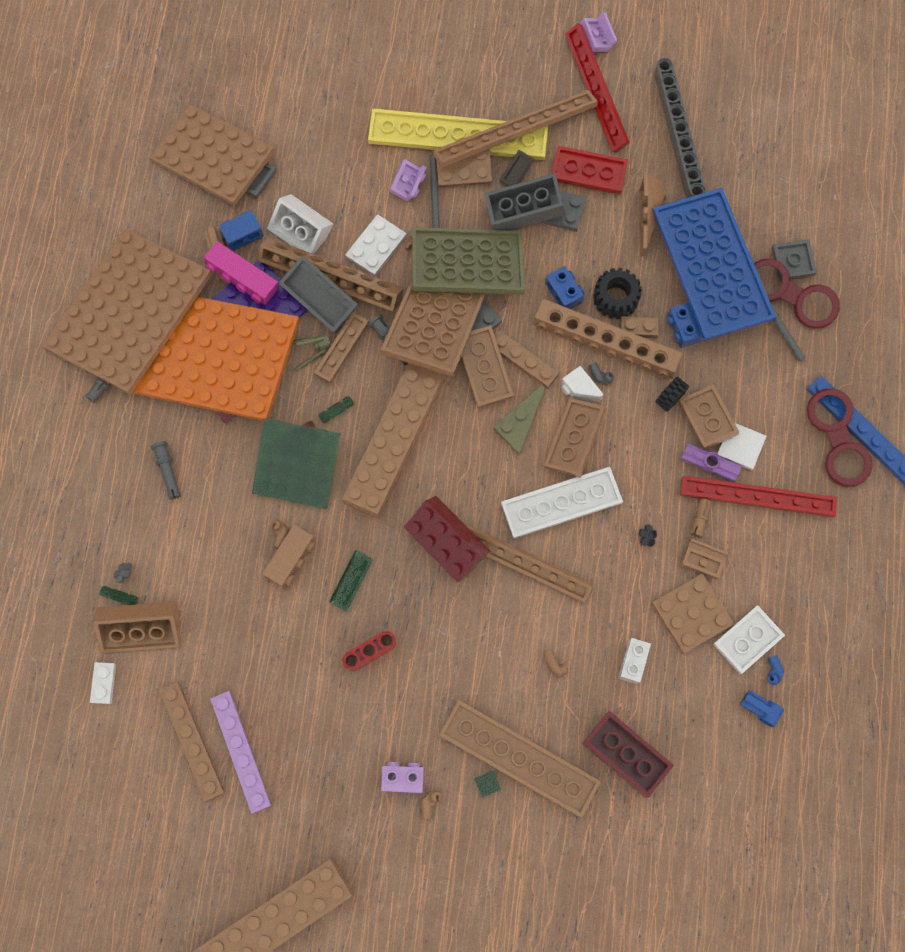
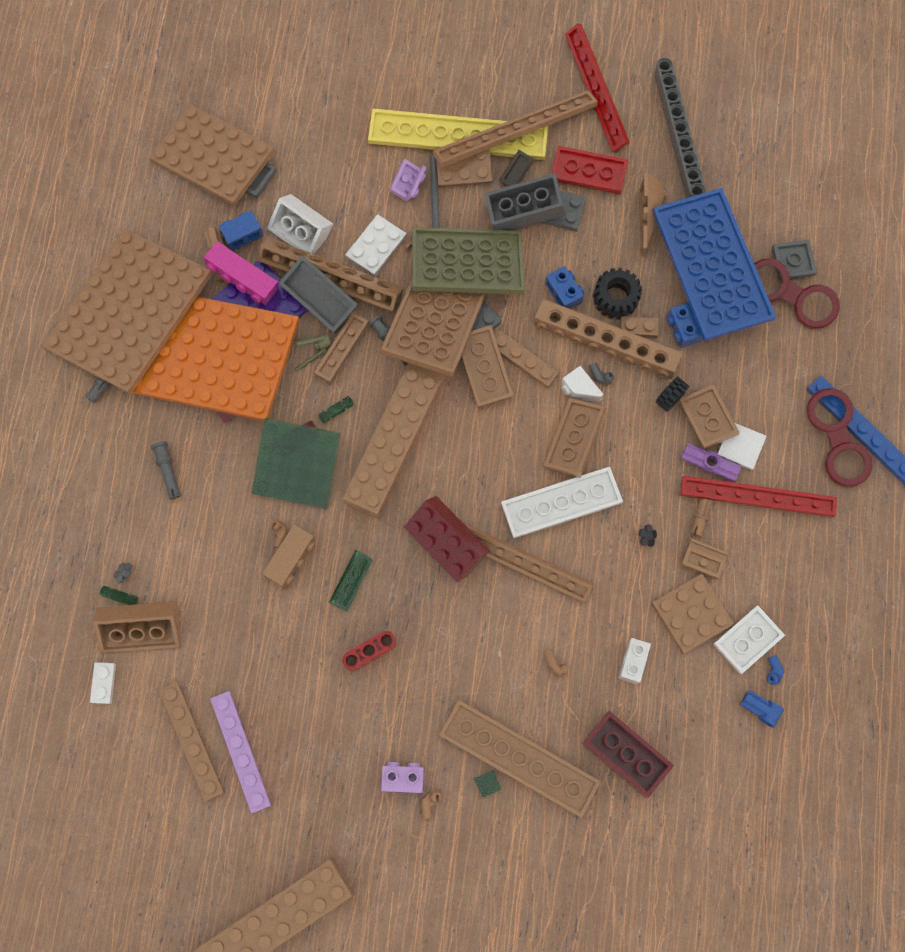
(516, 424): olive wing -> none
(599, 33): lavender bracket -> none
(787, 336): dark grey piece -> none

